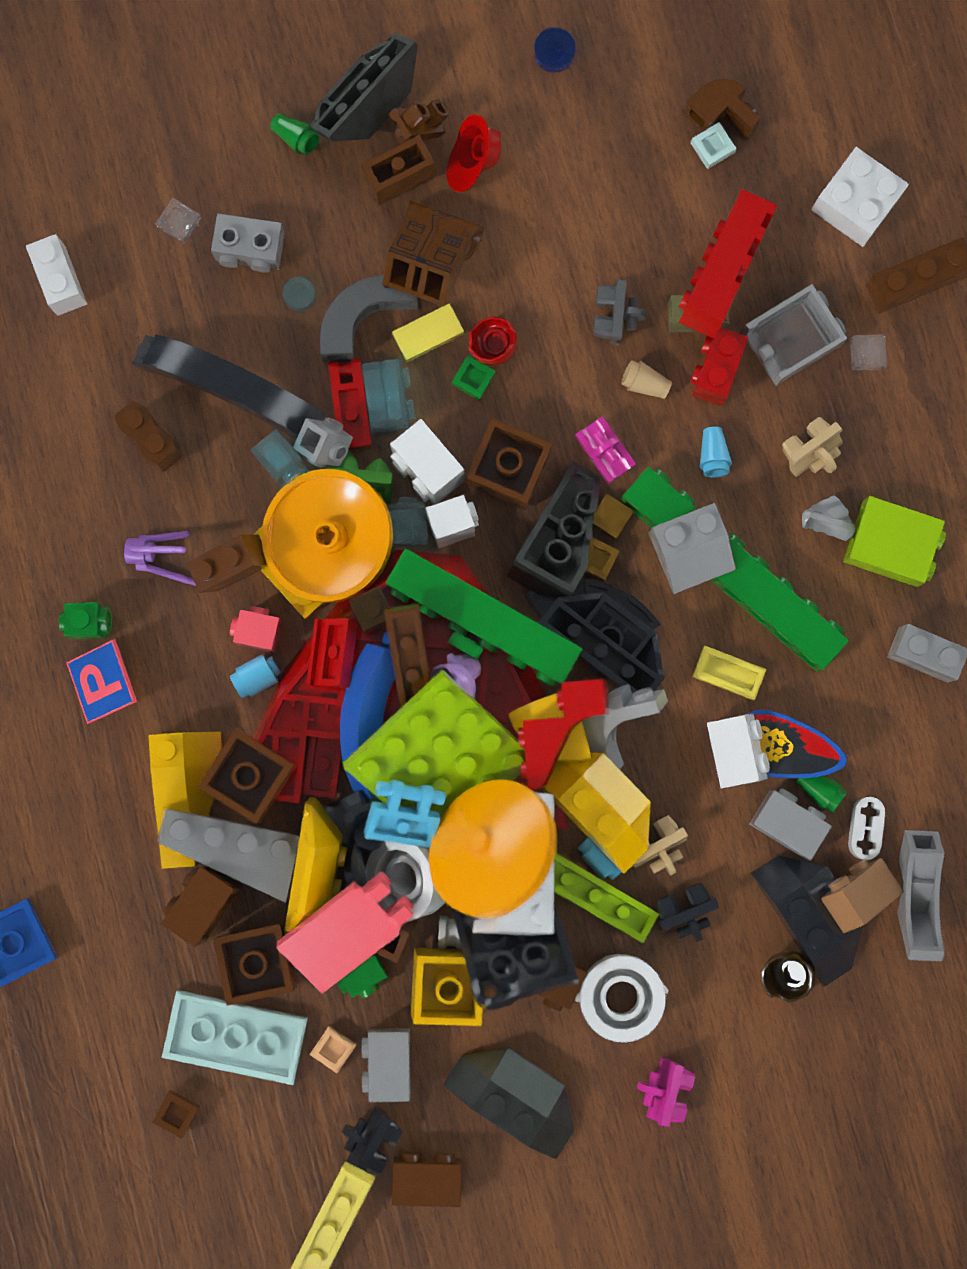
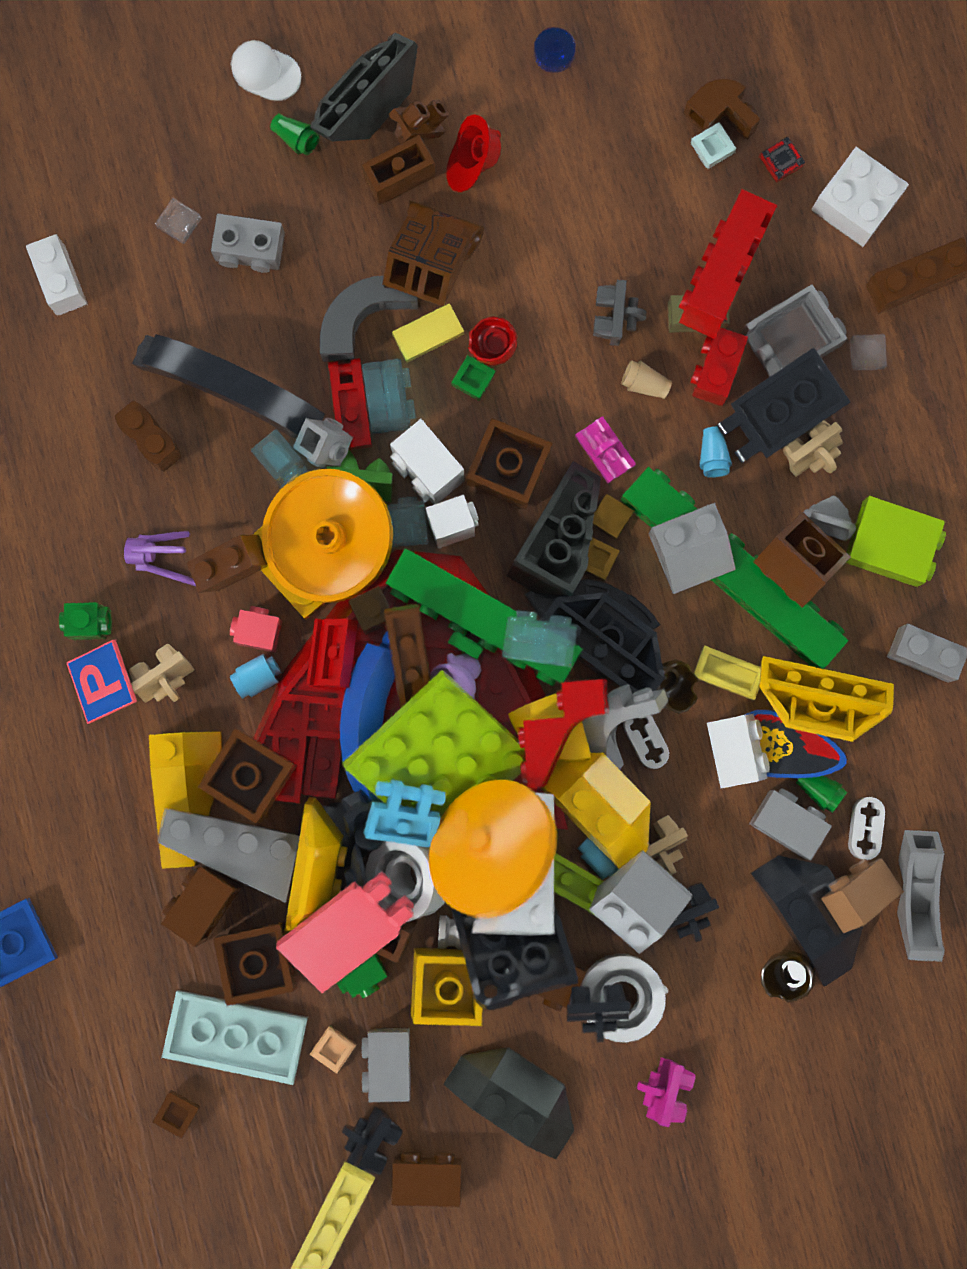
(163, 678): none -> tan hips
(265, 71): none -> white cap
(299, 293): clear light blue tile -> none
(540, 640): none -> clear light blue brick
(612, 1008): none -> black hips
(639, 746): none -> white beam
(640, 901): none -> light grey slope
(678, 686): none -> dark brown hair
(782, 159): none -> tile
(785, 406): none -> black tile
(801, 559): none -> reddish brown brick
(824, 699): none -> yellow wedge

